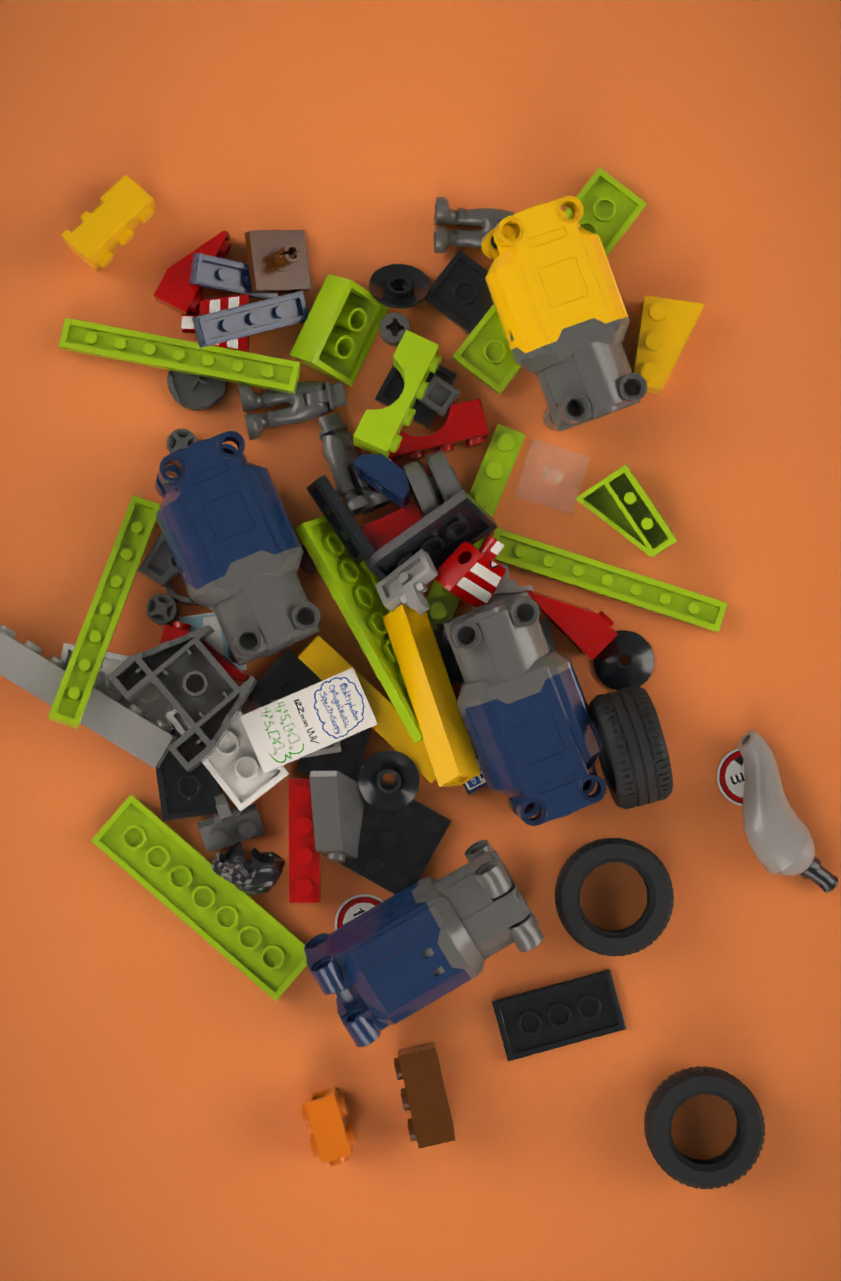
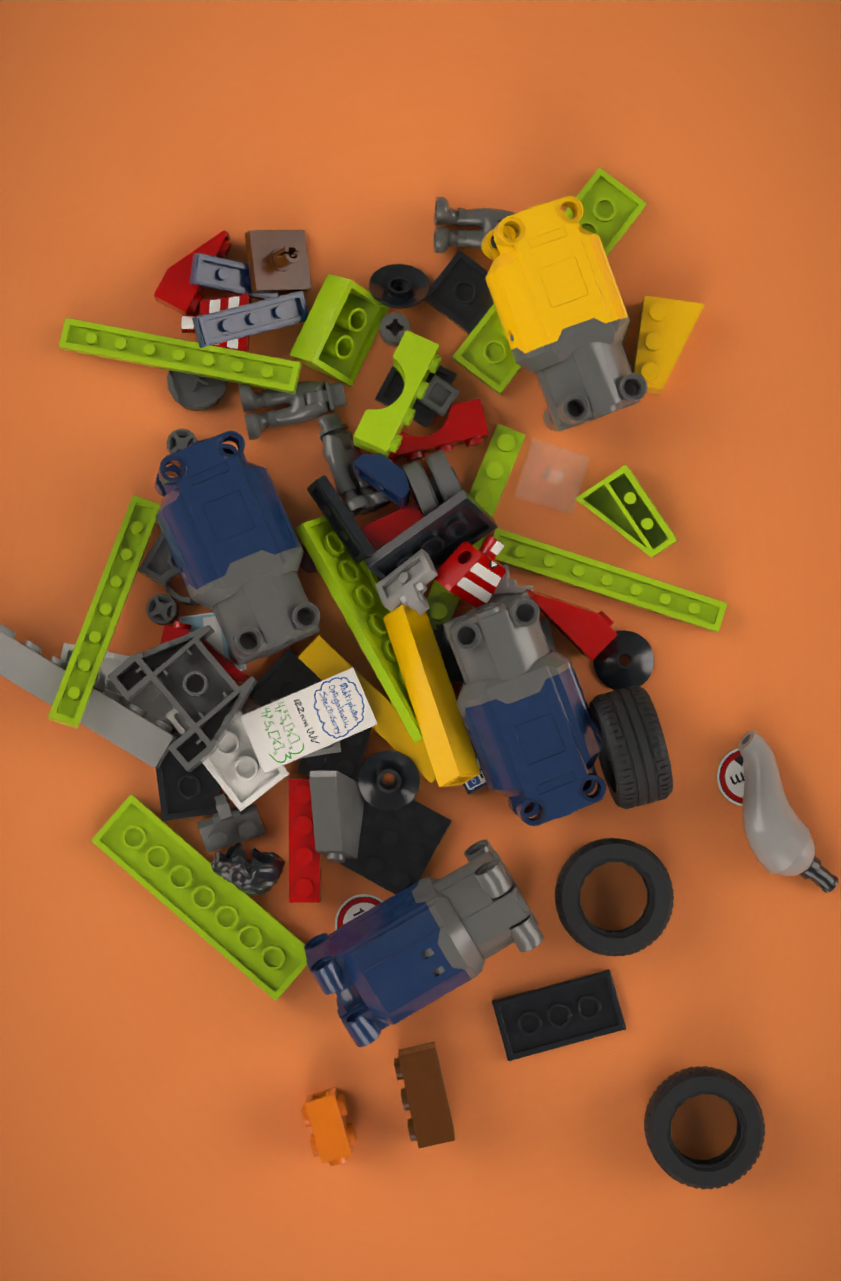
(110, 223): yellow wedge -> none

